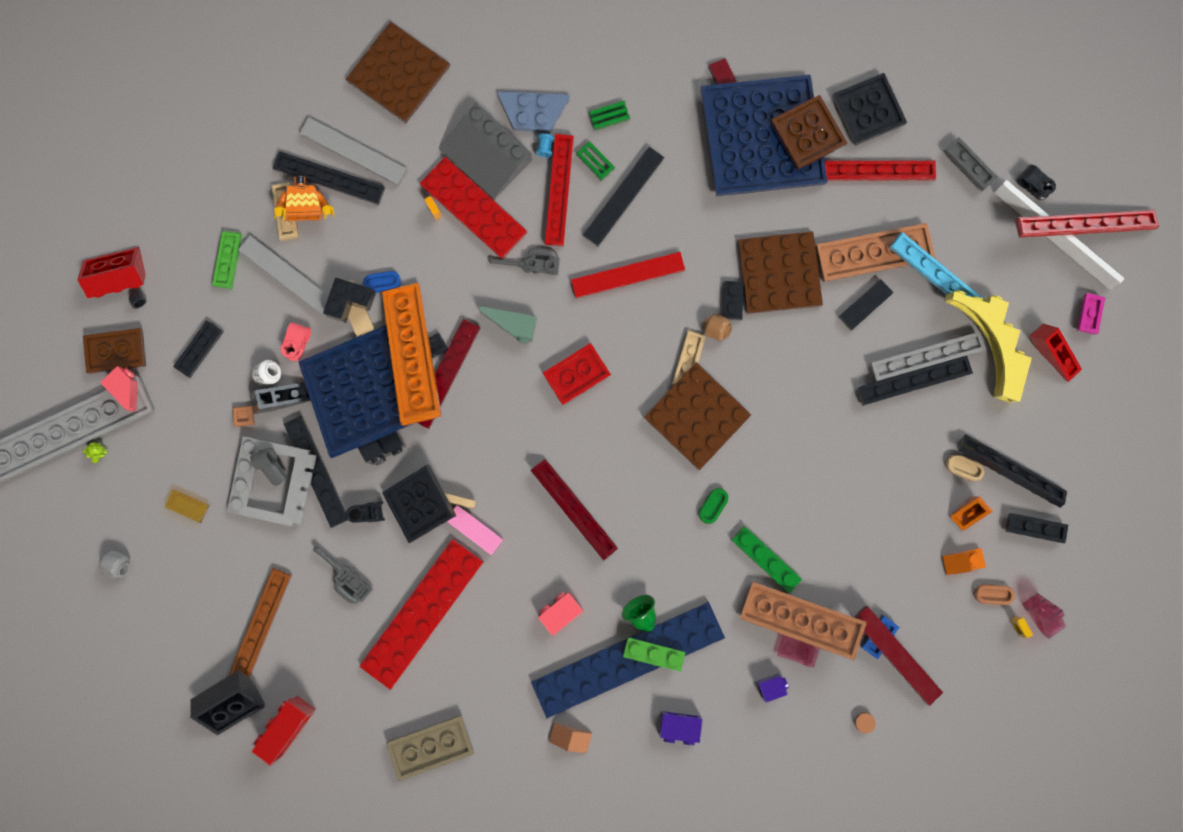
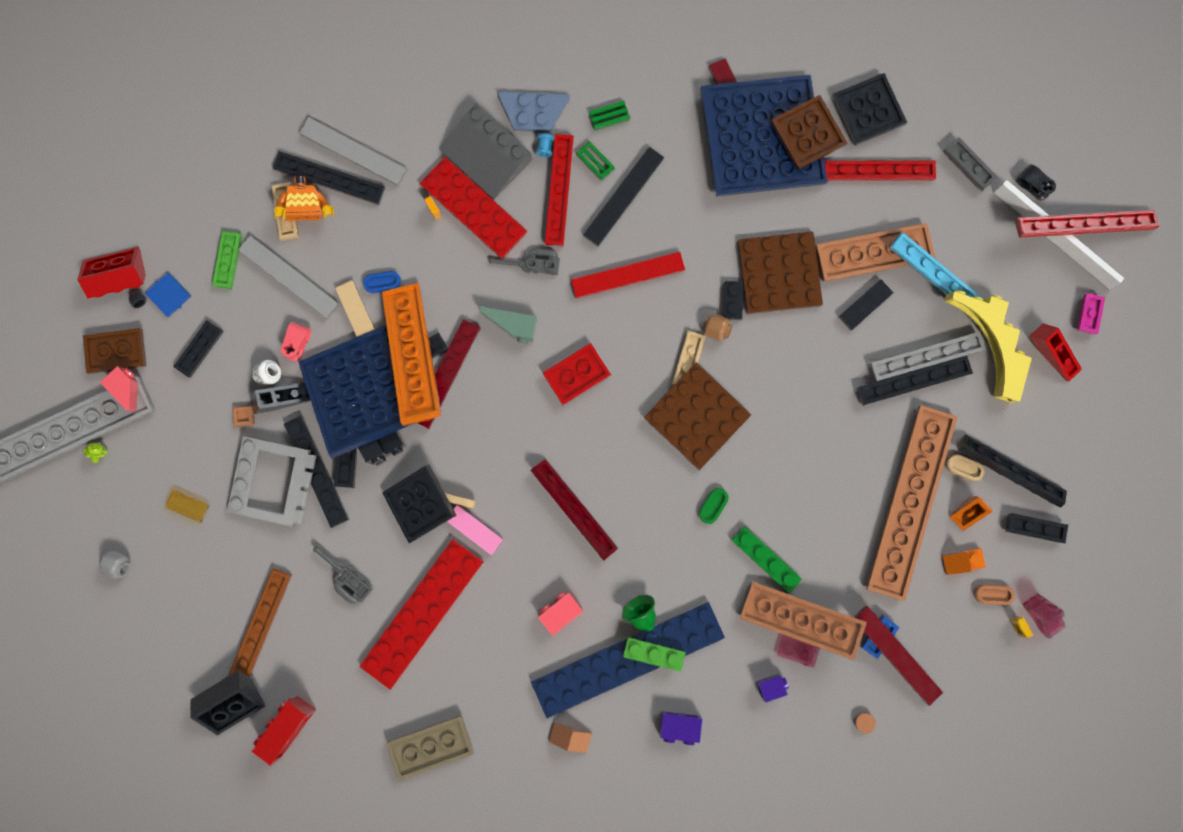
(168, 294): none -> blue piece
(267, 462): dark grey piece -> none
(344, 296): black brick -> none
(346, 469): none -> black plate
(367, 512): black piece -> none
(398, 72): reddish brown plate -> none
(911, 503): none -> nougat plate

